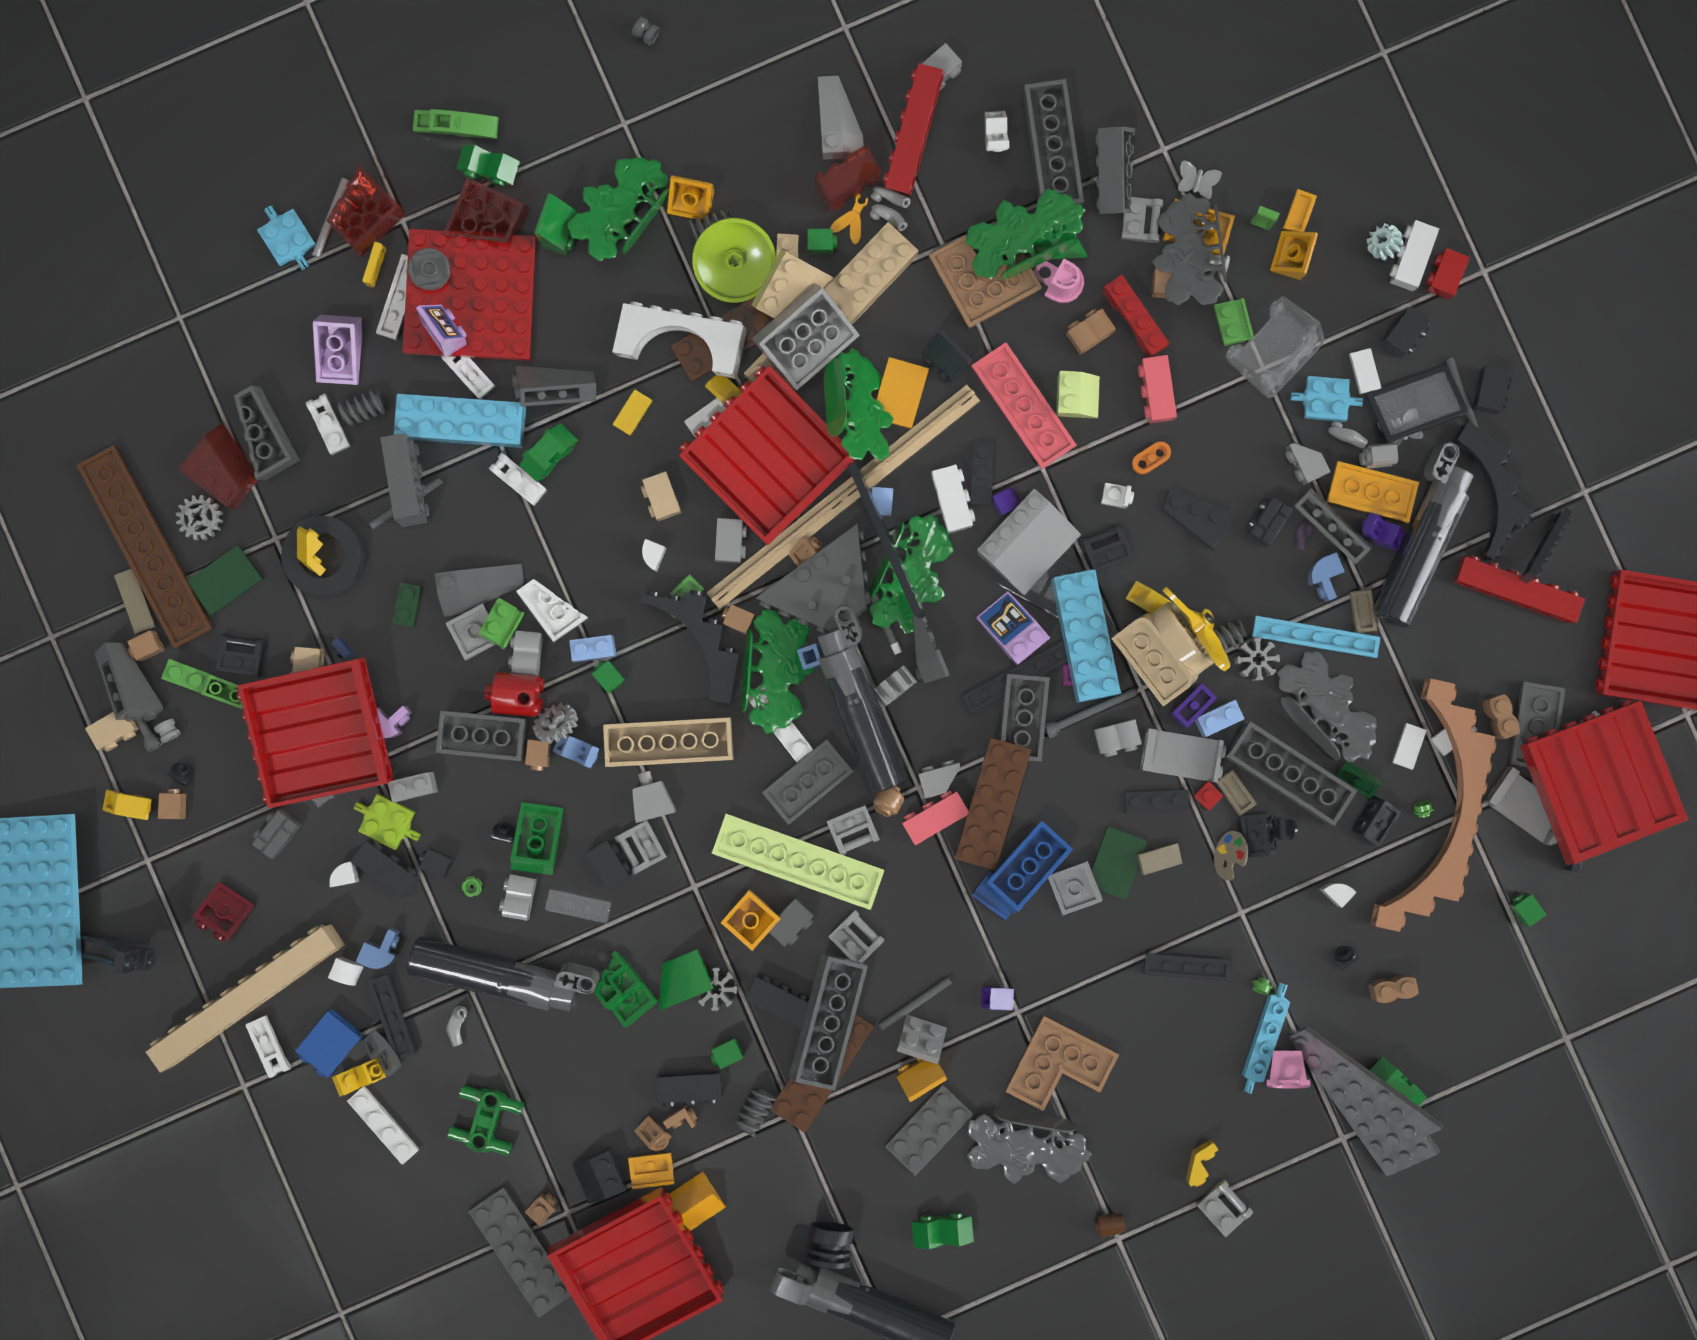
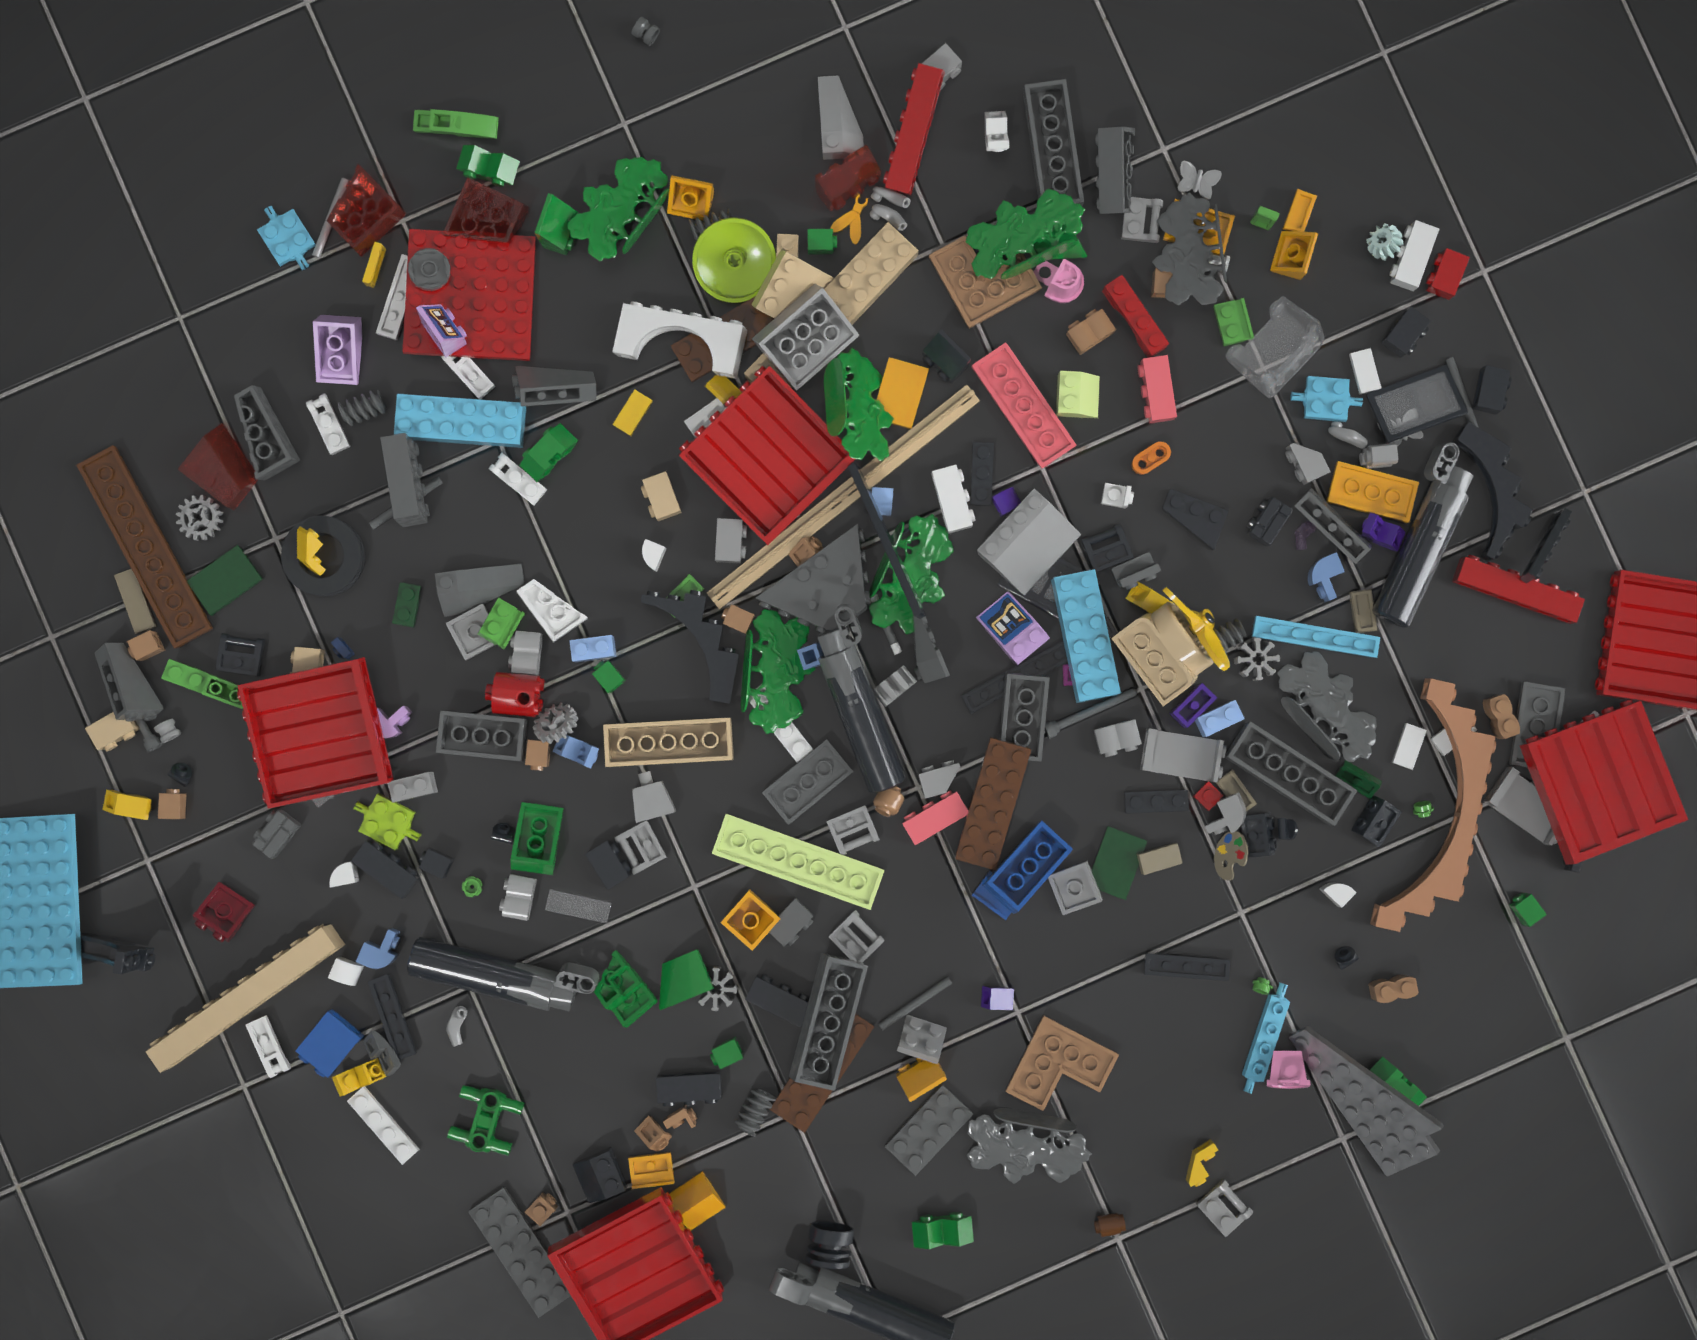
(1135, 570): none -> dark grey bracket
(1233, 814): none -> light grey brick

